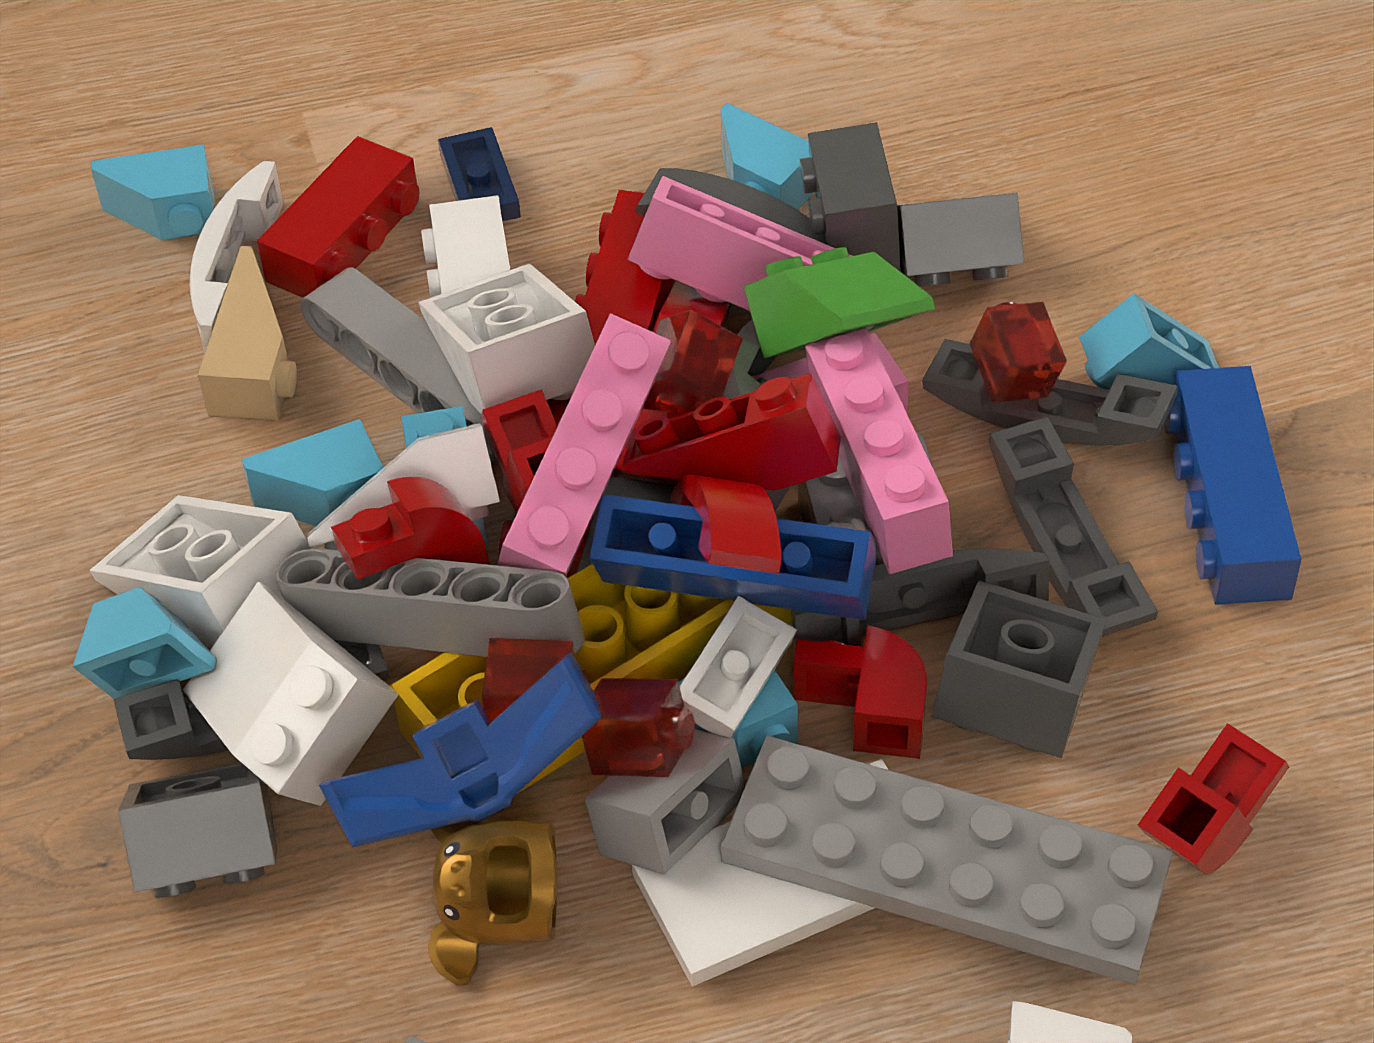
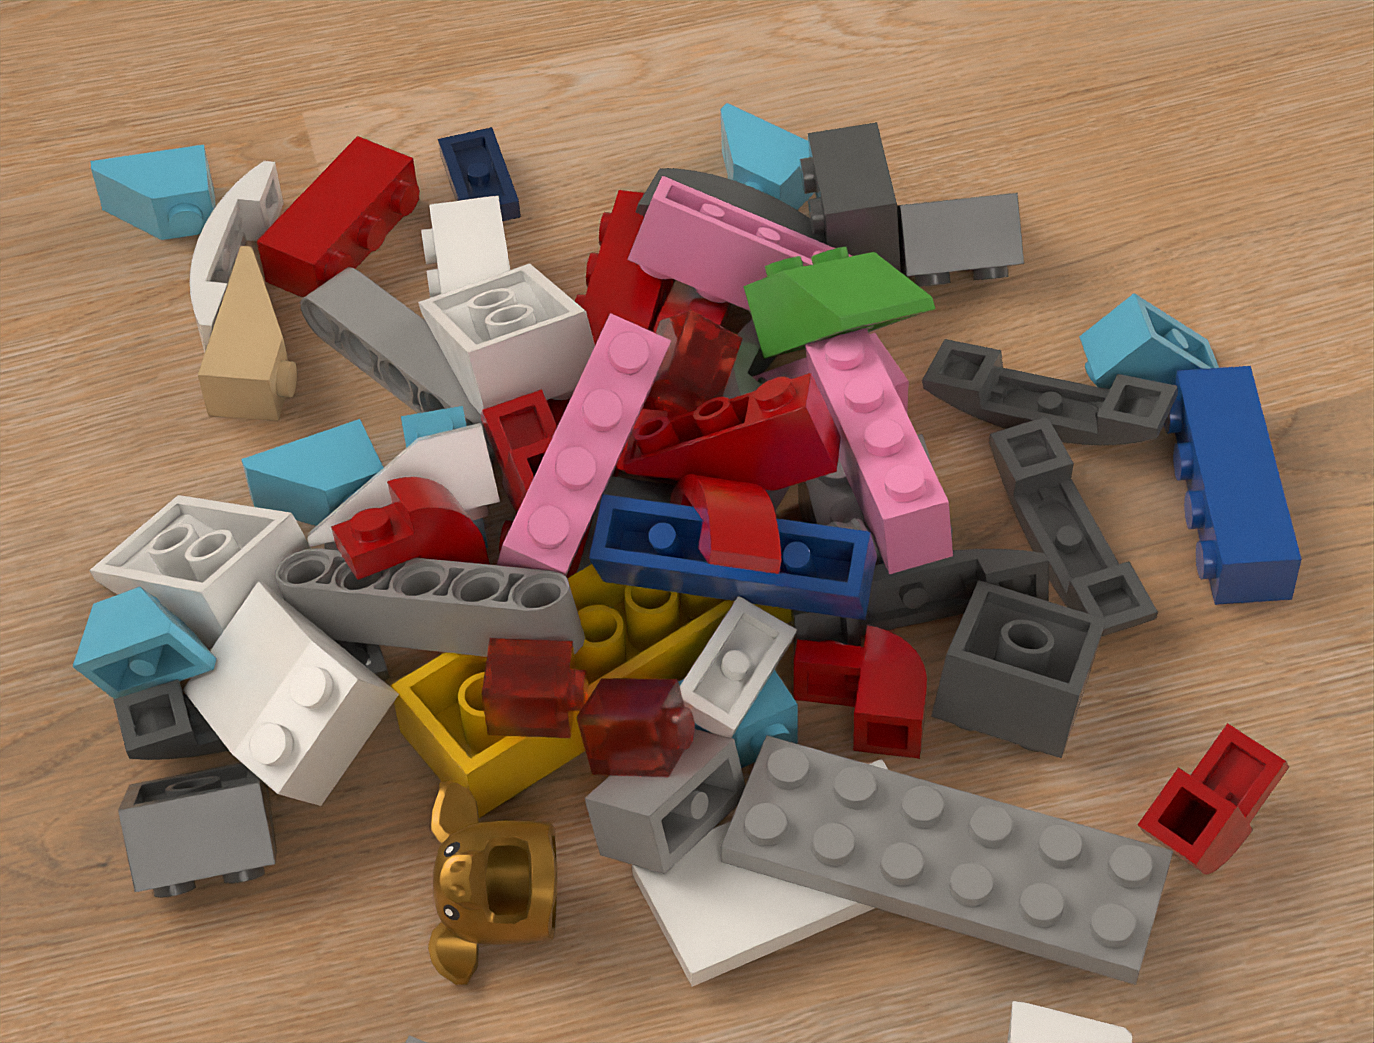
(467, 761): blue plate -> none
(1017, 351): clear red brick -> none

